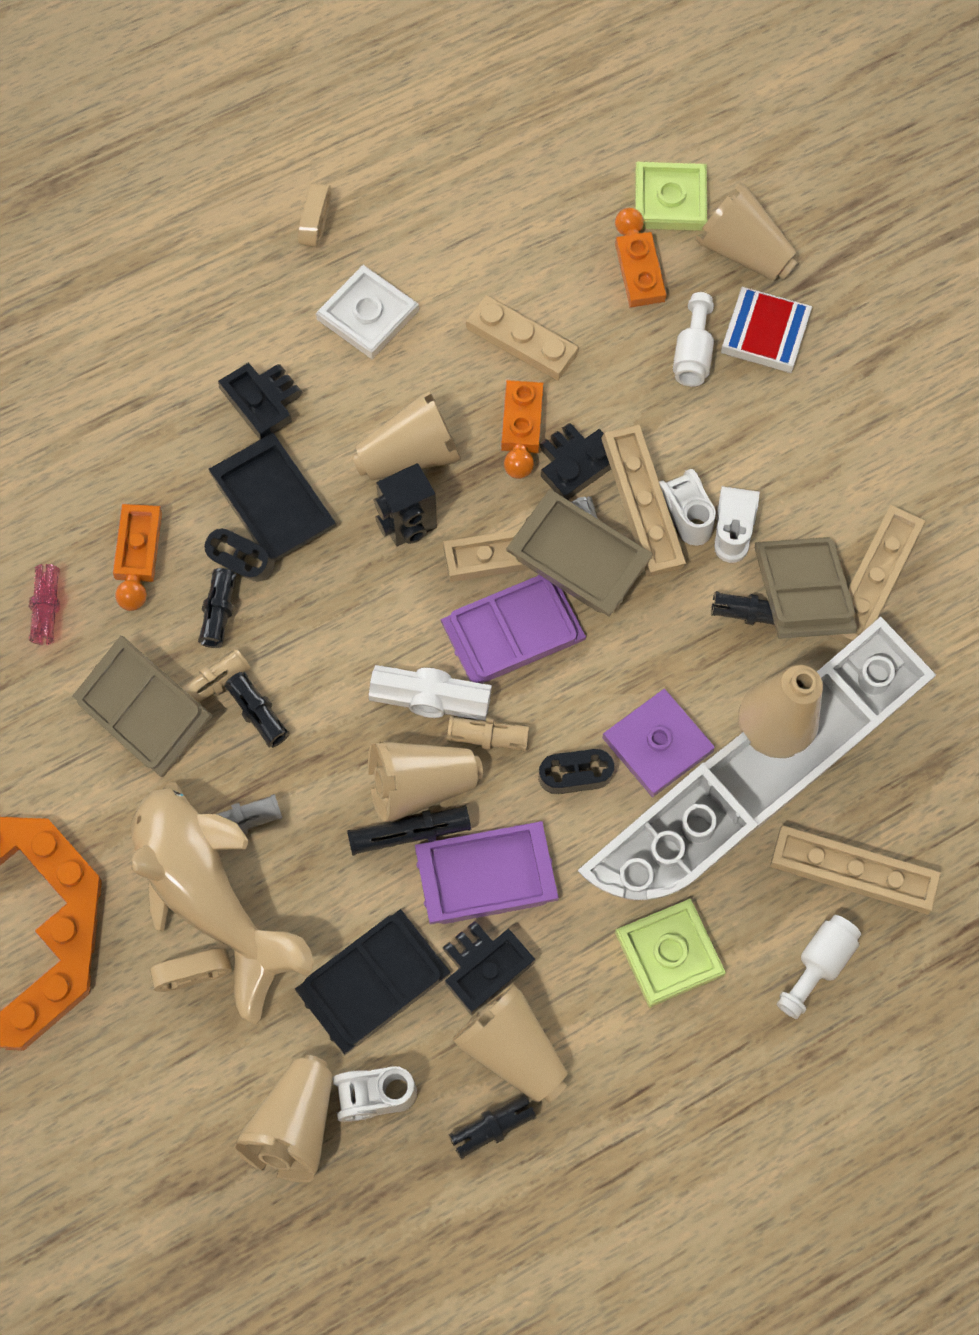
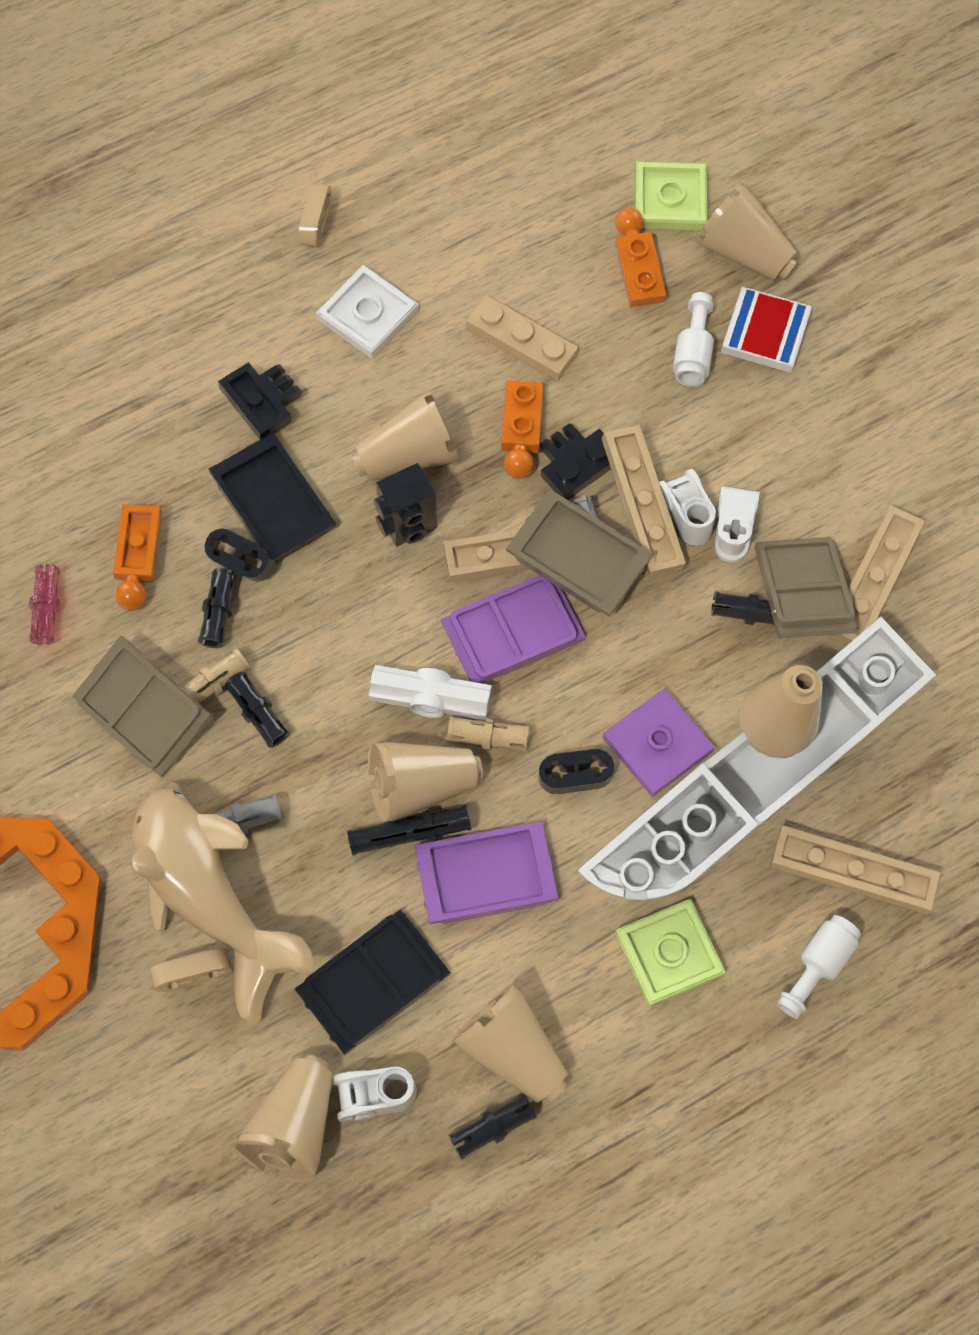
(485, 966): black hinge -> none

